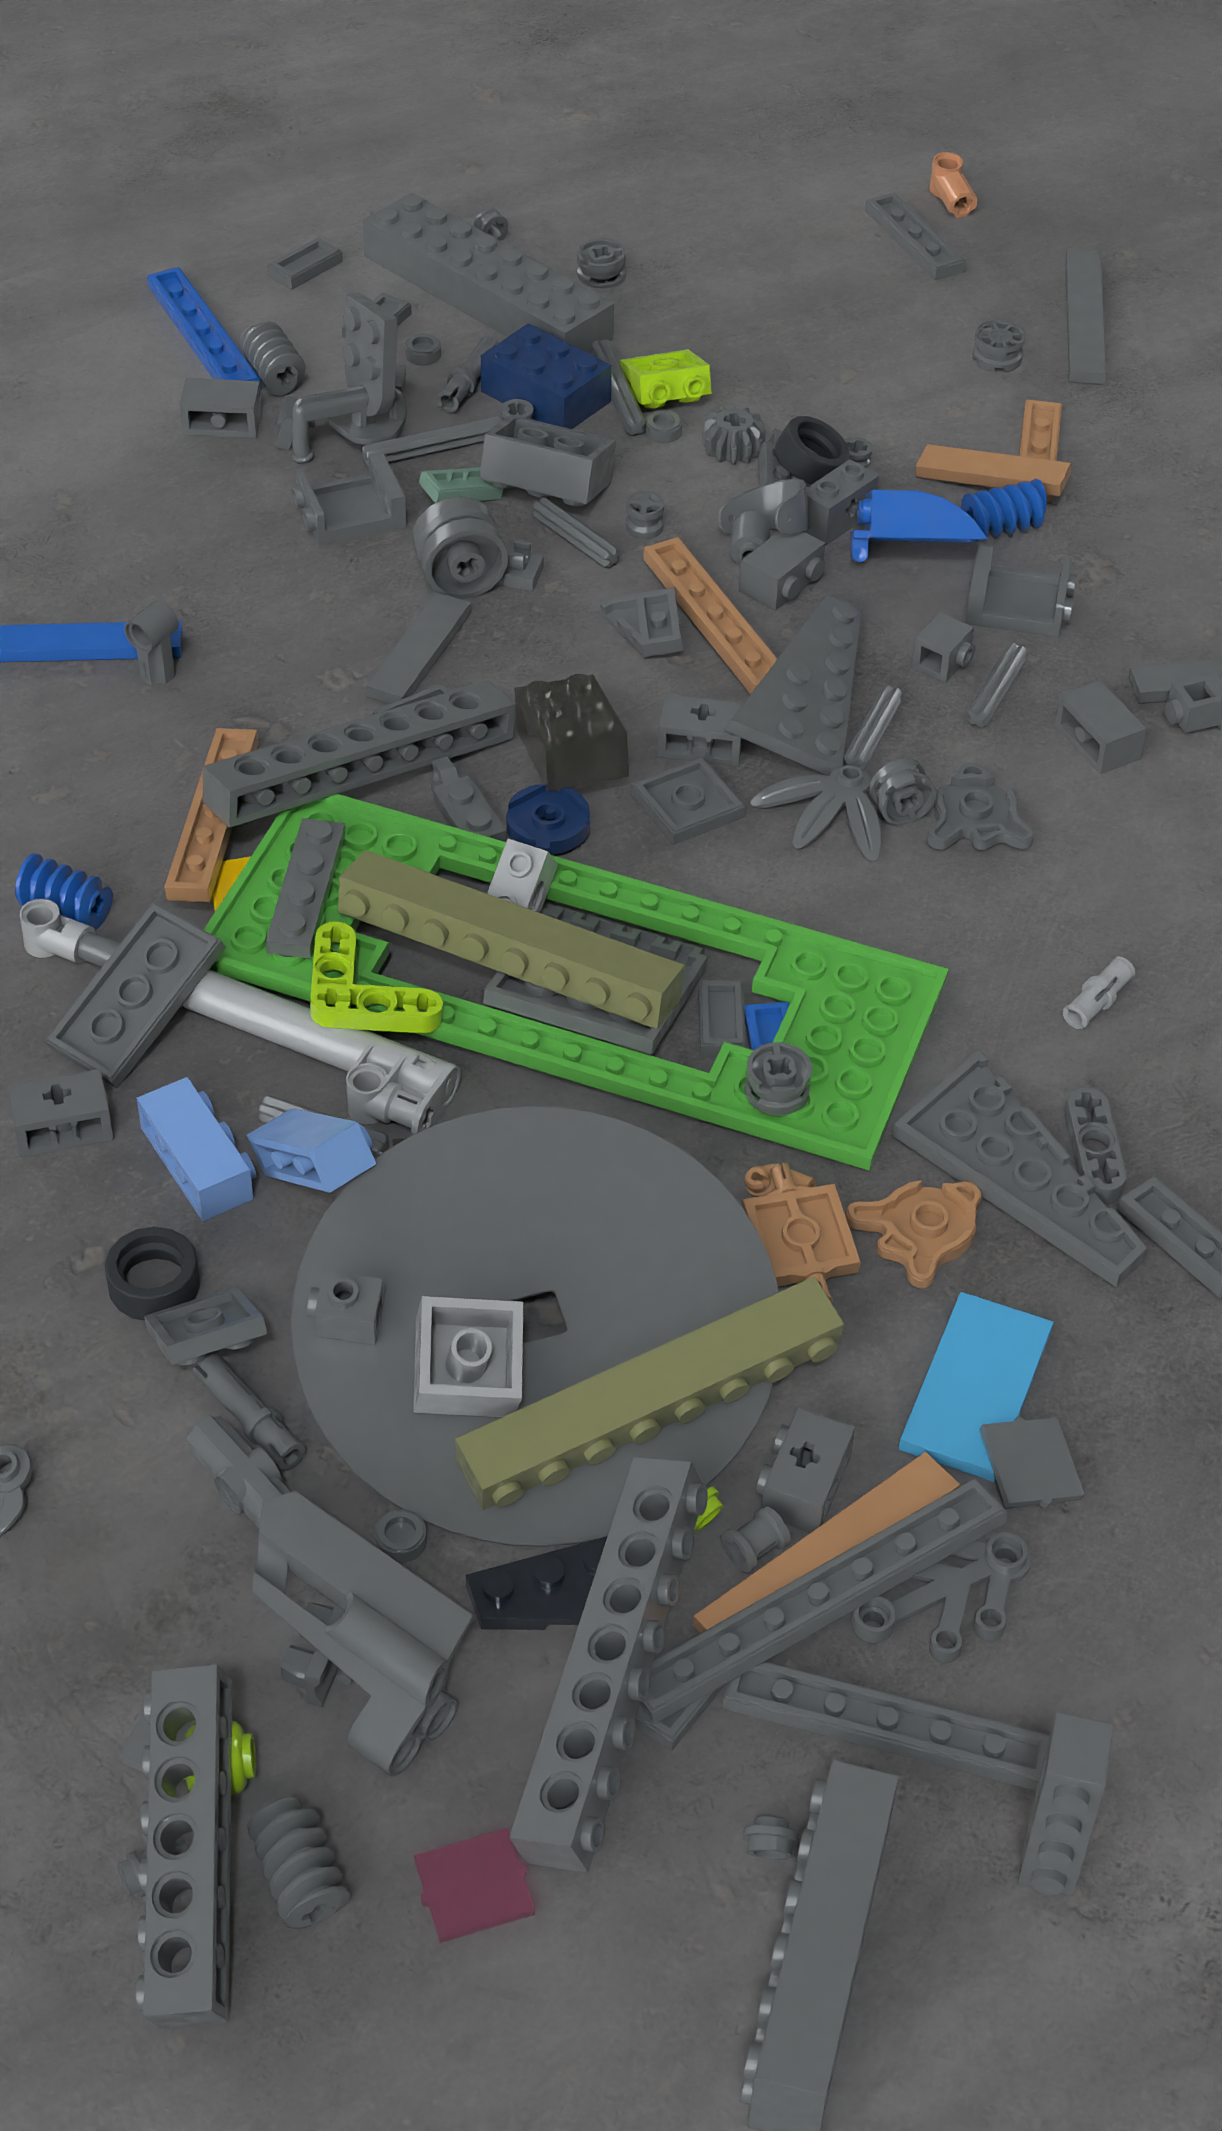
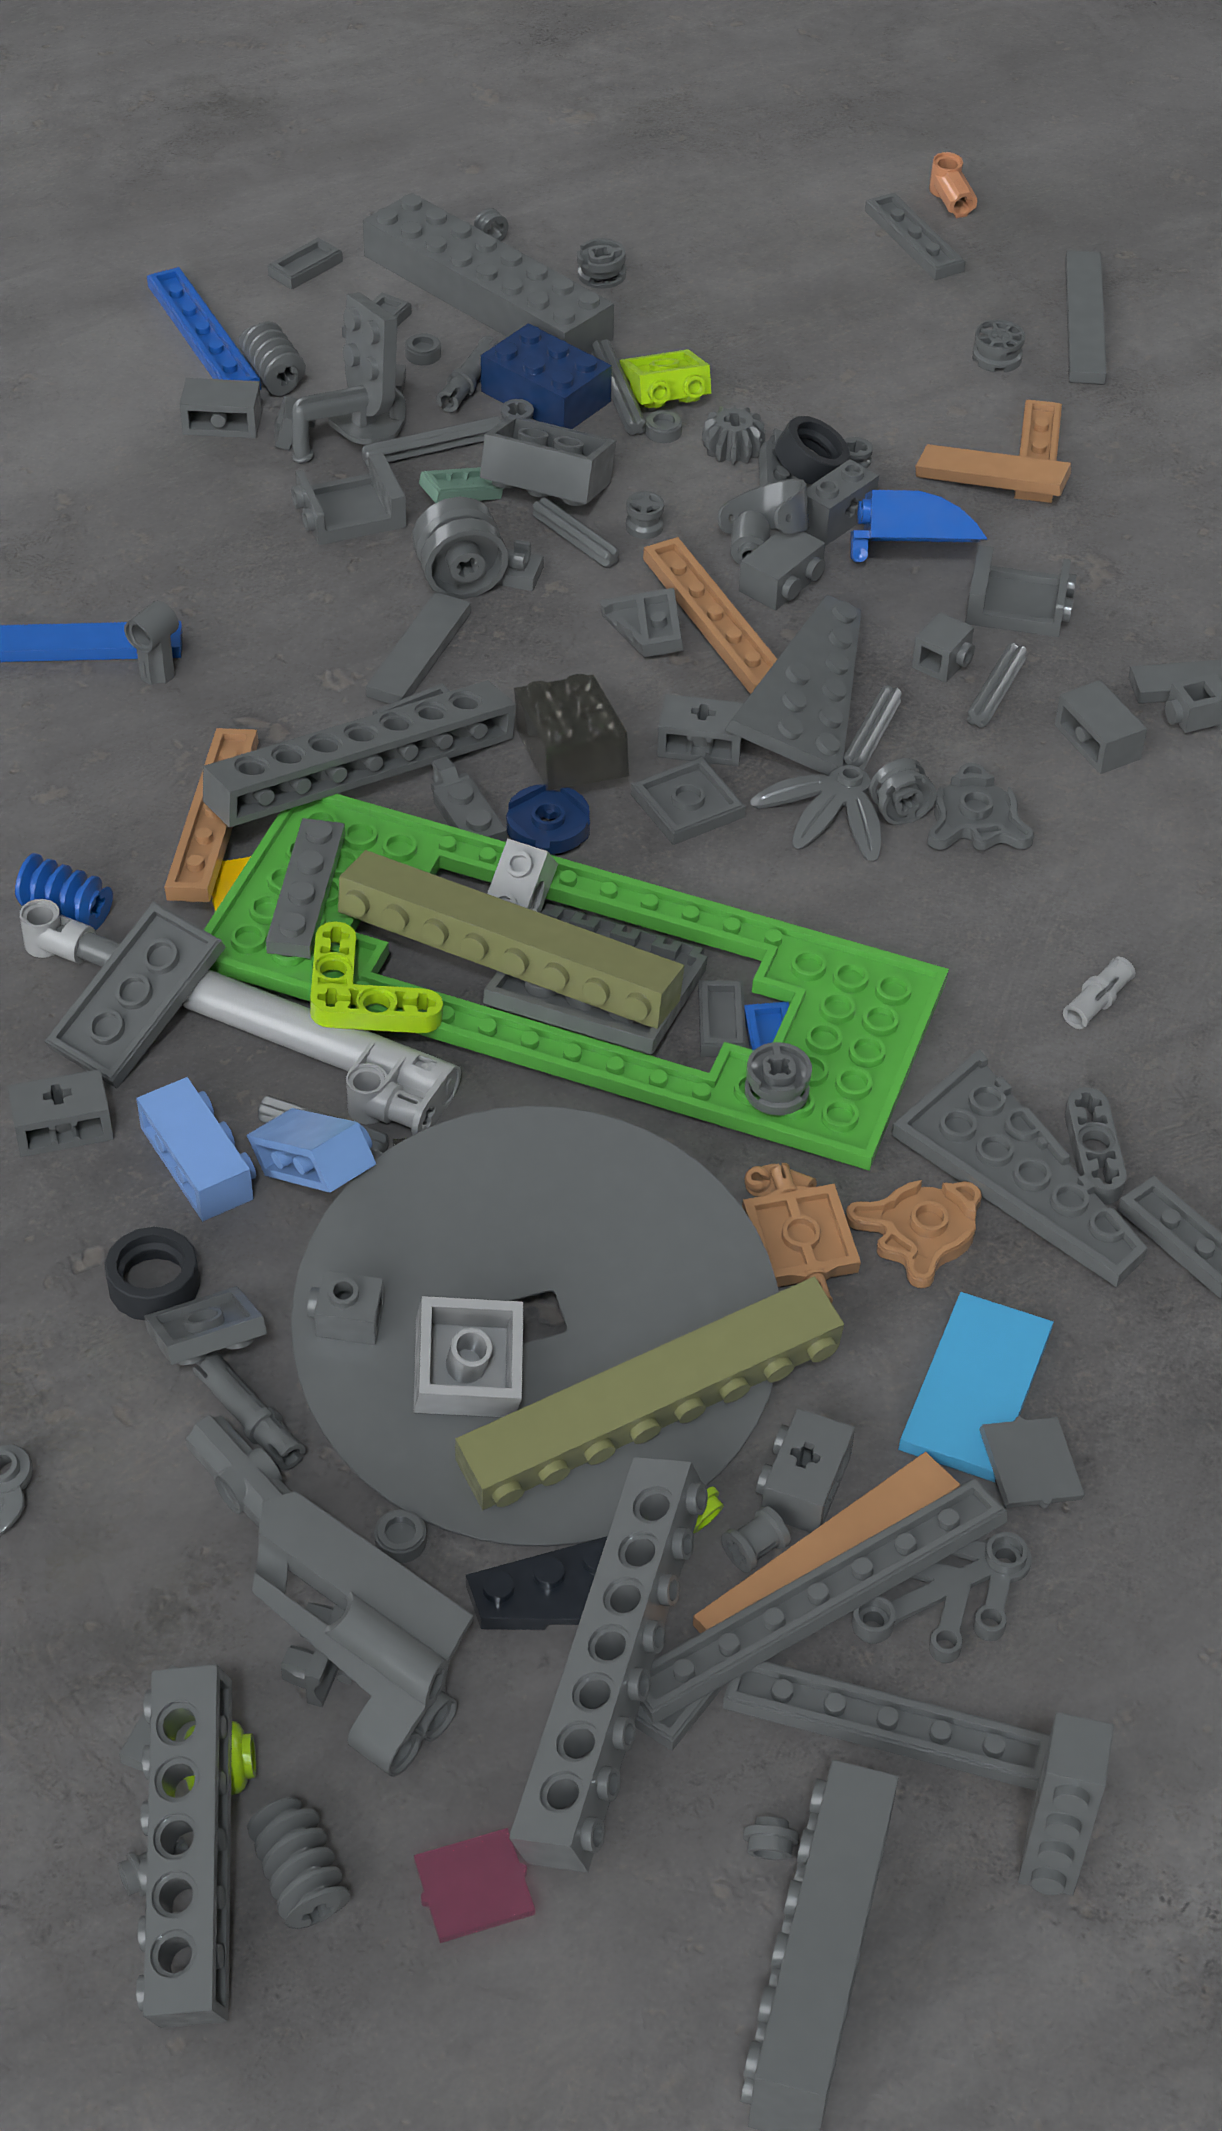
(1007, 507): blue piece -> none

